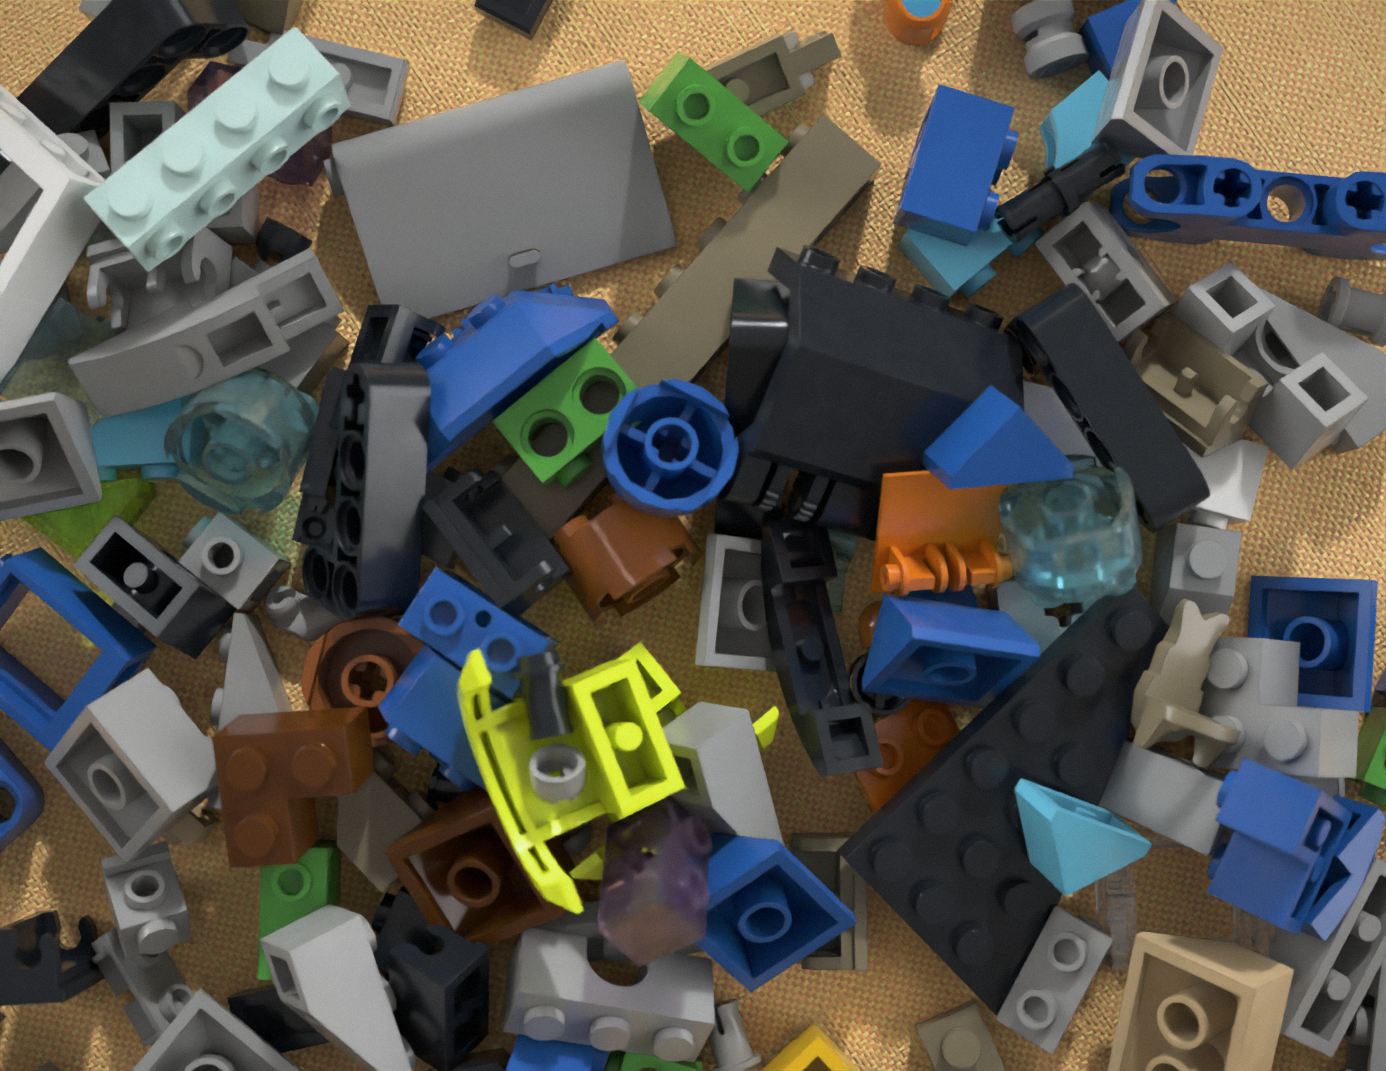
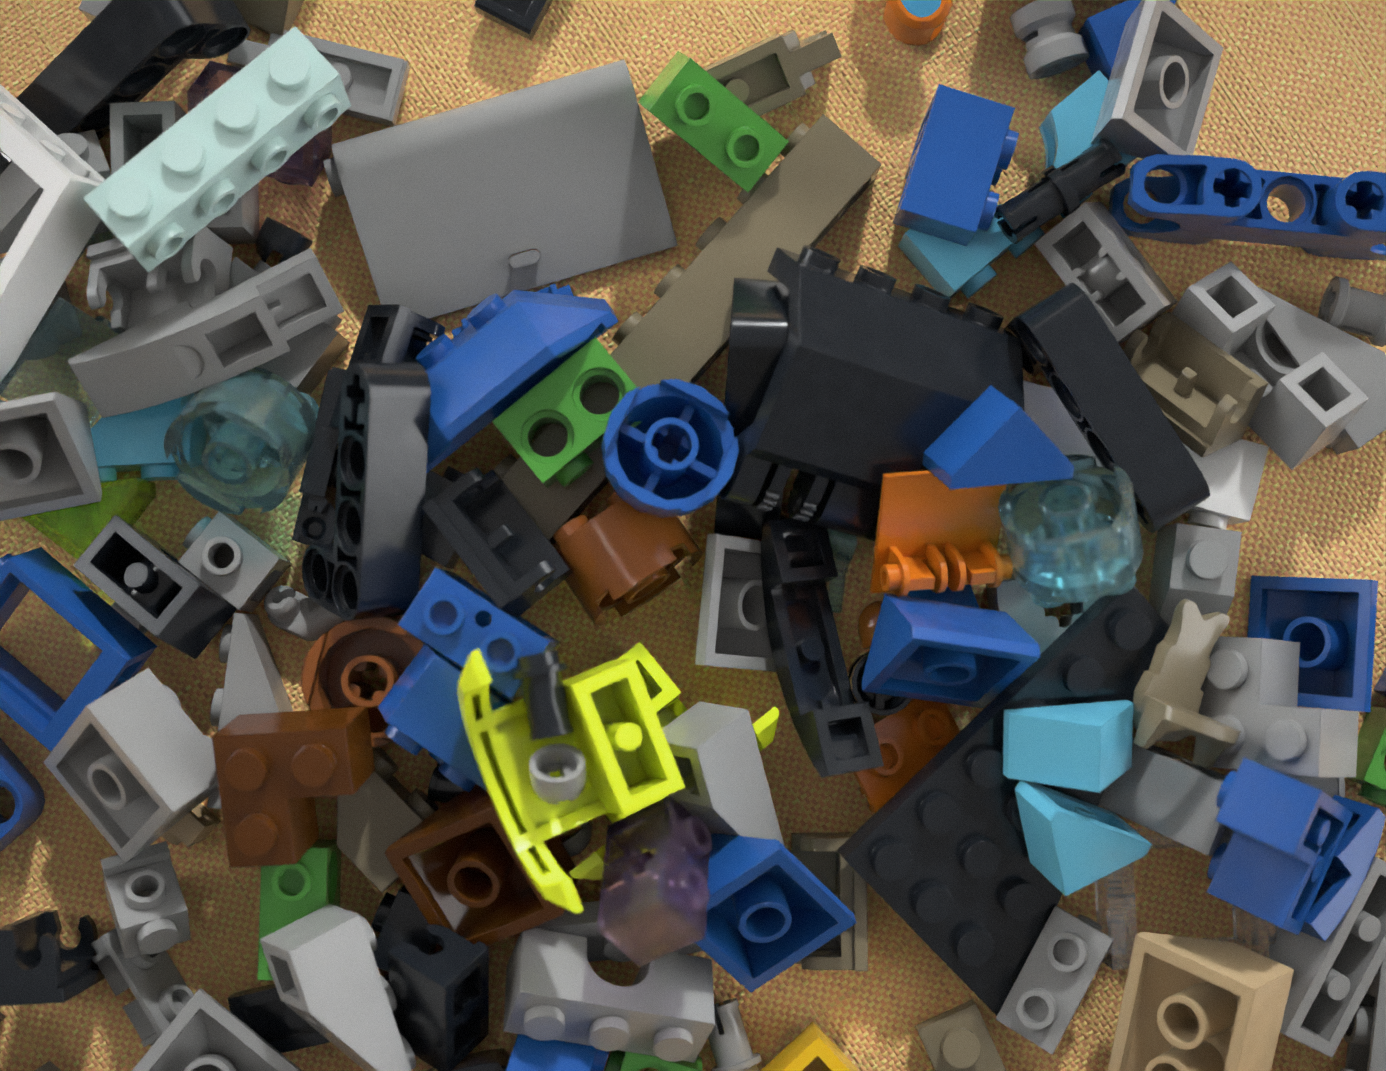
(1069, 744): none -> medium azure slope

